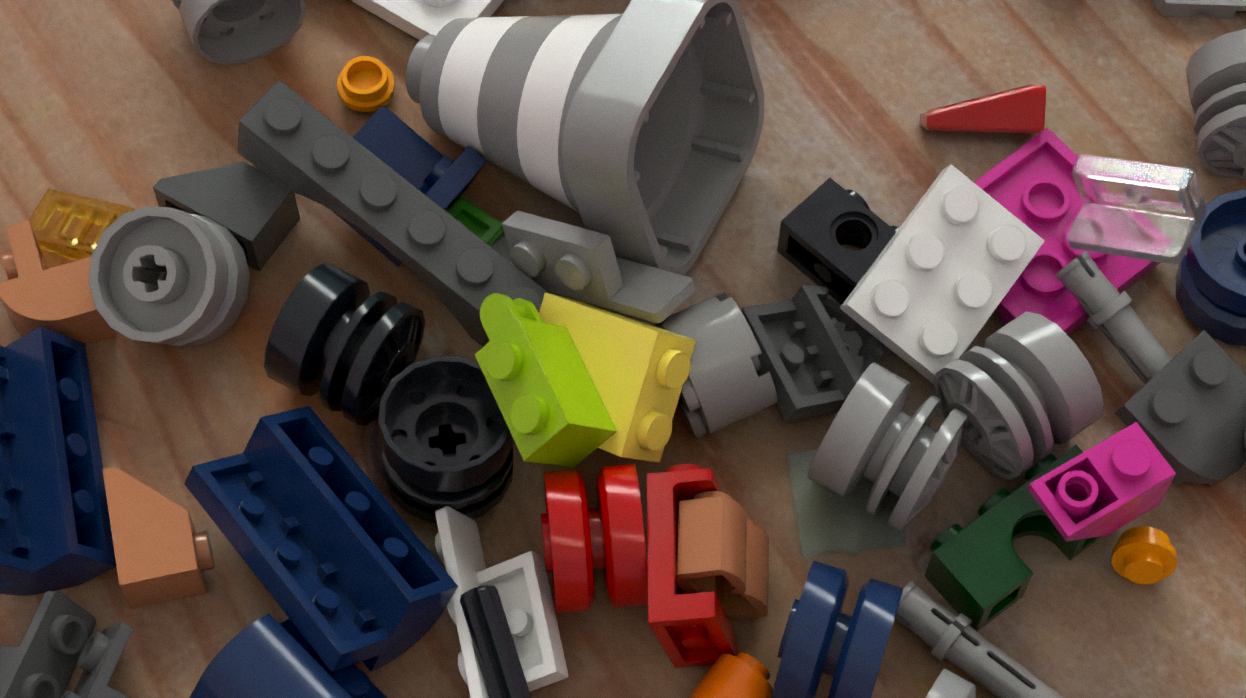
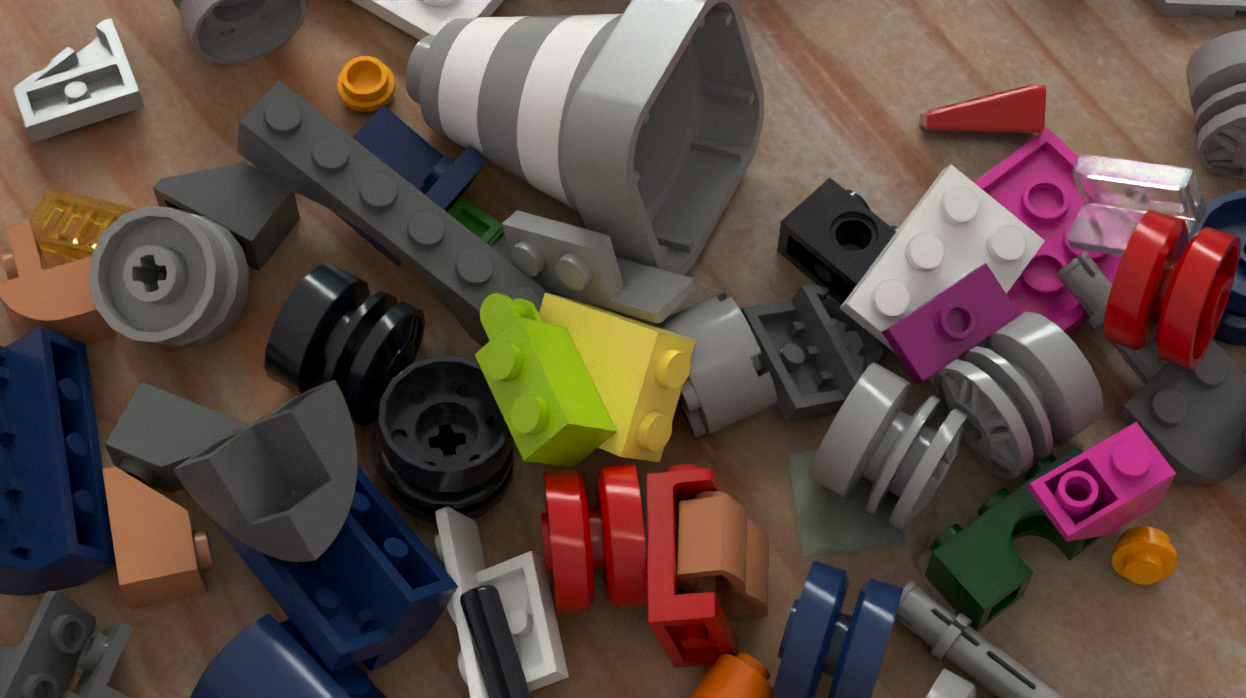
(79, 87): none -> light grey wing
(162, 433): none -> dark grey slope
(282, 478): none -> dark grey brick
(950, 323): none -> magenta plate
(1171, 288): none -> red wheel

